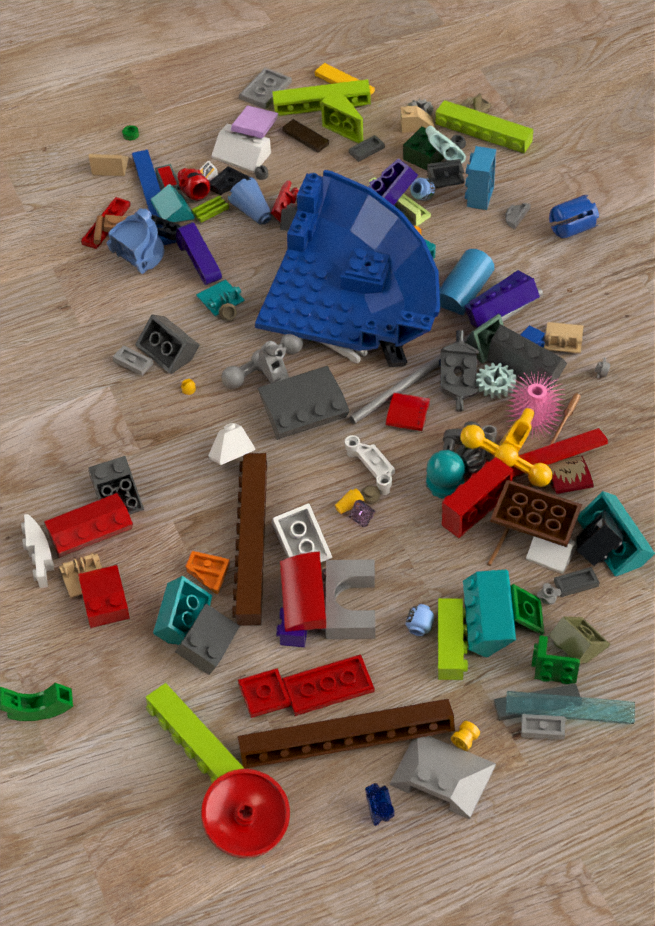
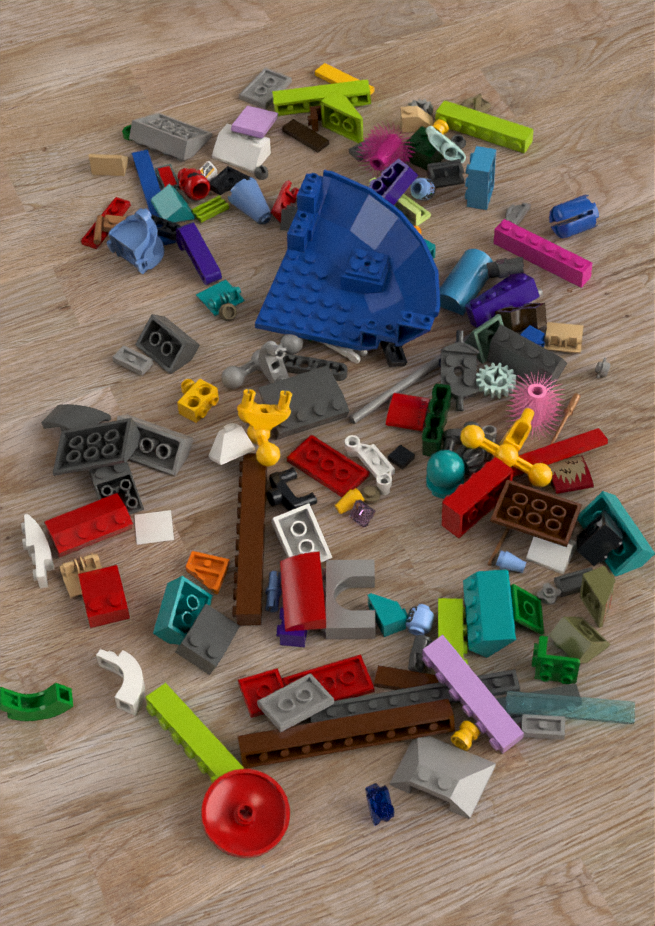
(74, 416): none -> dark grey slope
(96, 446): none -> dark grey slope
(132, 691): none -> white arch
(153, 527): none -> white sticker
(160, 446): none -> light grey slope
(169, 135): none -> light grey slope
(198, 400): none -> yellow brick
(262, 420): none -> yellow connector
(273, 591): none -> medium blue pin
(283, 495): none -> black connector
(295, 702): none -> light grey tile
(313, 364): none -> dark grey beam
(315, 116): none -> reddish brown bracket
(327, 466): none -> red tile
(385, 149): none -> dark pink piece
(388, 614): none -> teal slope
(399, 679): none -> reddish brown tile
(401, 457): none -> black tile
(415, 661): none -> dark grey hinge
(436, 419): none -> dark green brick
(441, 126): none -> yellow wheel
(472, 694): none -> lavender brick
(496, 683): none -> dark grey plate
(503, 267): none -> dark grey connector
(510, 562): none -> light blue cone
(521, 317): none -> dark brown brick
(543, 253): none -> dark pink brick
(597, 593): none -> olive slope

